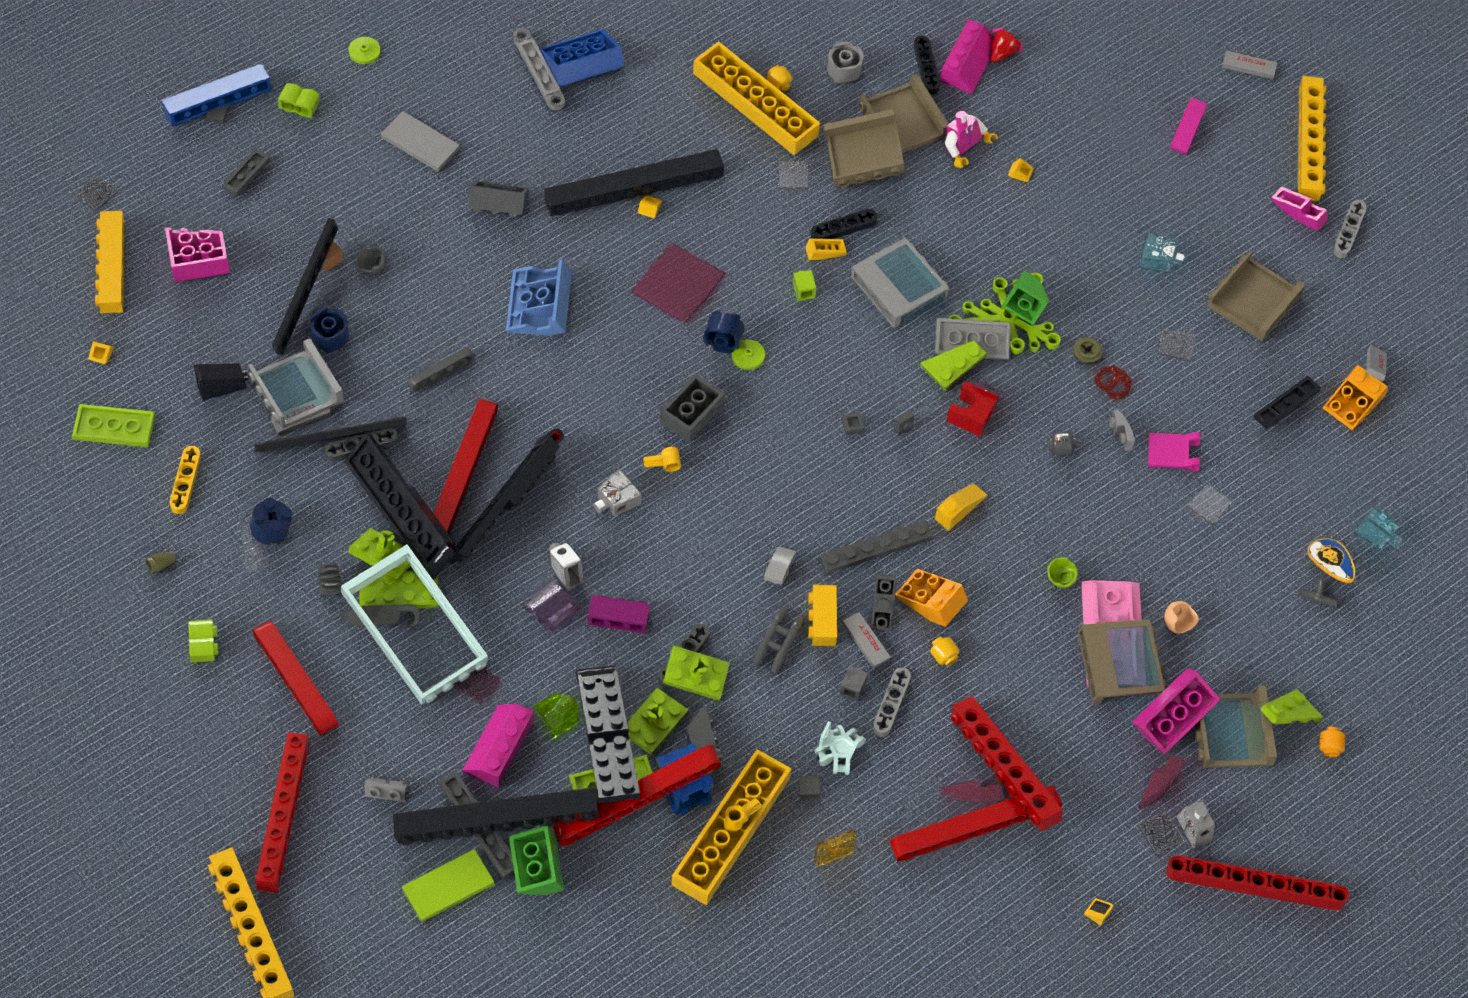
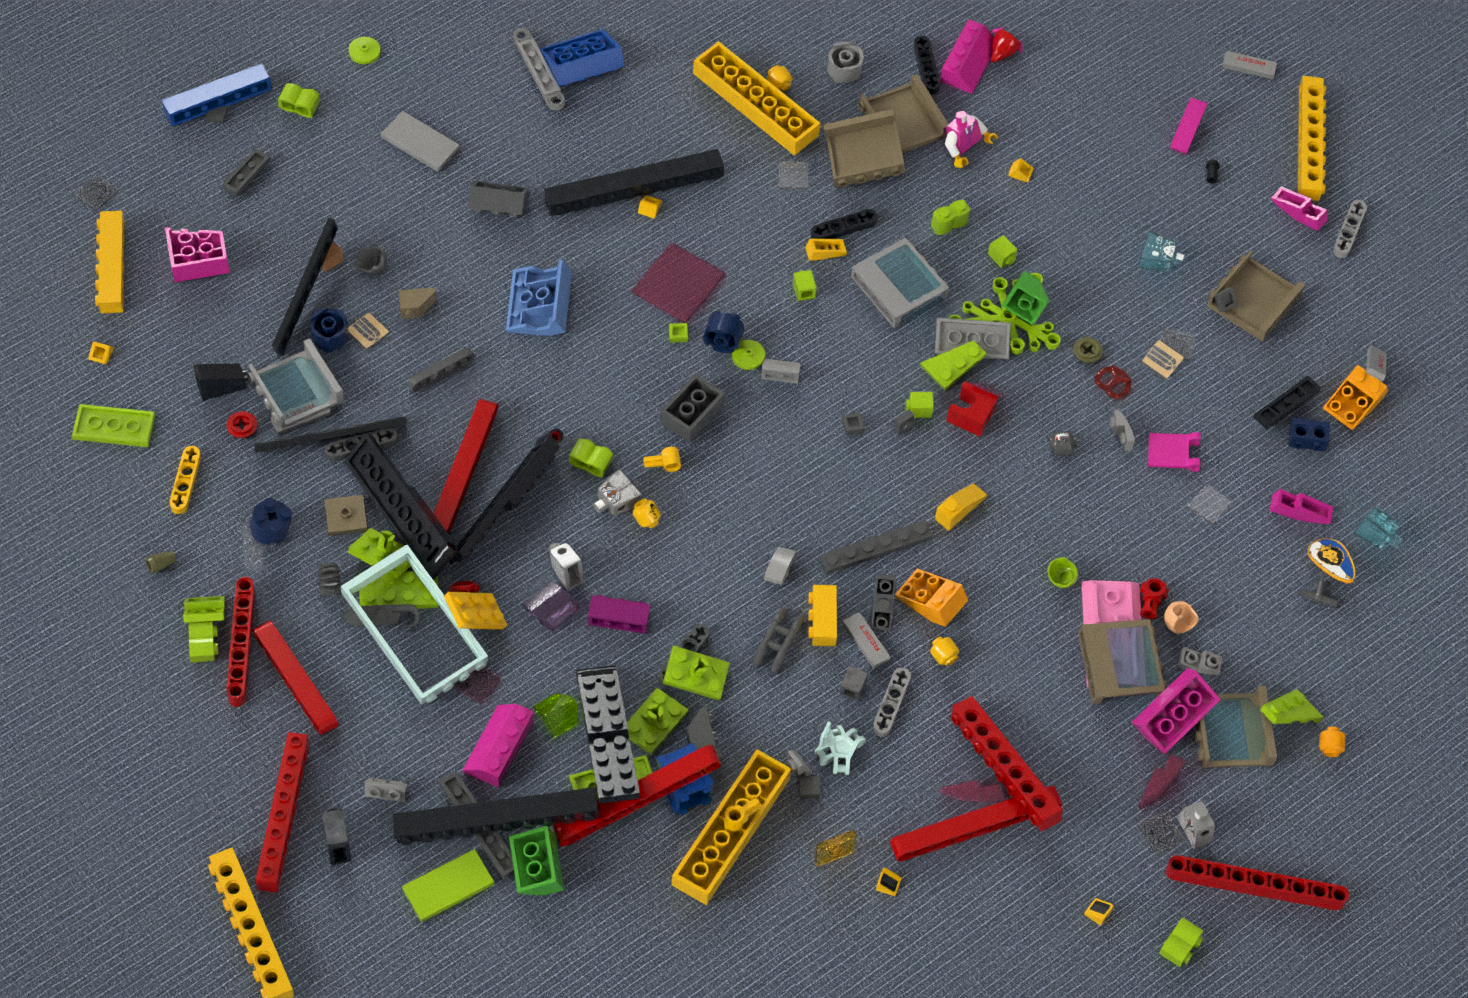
(204, 609): none -> lime slope
(234, 422): none -> red gear
(243, 649): none -> red beam
(336, 836): none -> black slope
(345, 515): none -> dark tan plate
(368, 331): none -> piece
(416, 302): none -> dark tan slope
(464, 586): none -> red gear
(475, 610): none -> yellow plate
(591, 457): none -> lime brick
(646, 513): none -> yellow head
(678, 332): none -> lime tile
(780, 371): none -> light grey panel
(797, 763): none -> light grey slope
(888, 882): none -> slope
(920, 404): none -> lime brick
(950, 217): none -> lime brick
(1002, 252): none -> lime brick
(1152, 598): none -> red connector
(1162, 359): none -> piece
(1181, 942): none -> lime brick
(1201, 662): none -> light grey slope
(1212, 171): none -> black pin
(1226, 299): none -> dark grey plate
(1301, 507): none -> dark pink slope
(1309, 430): none -> dark blue brick

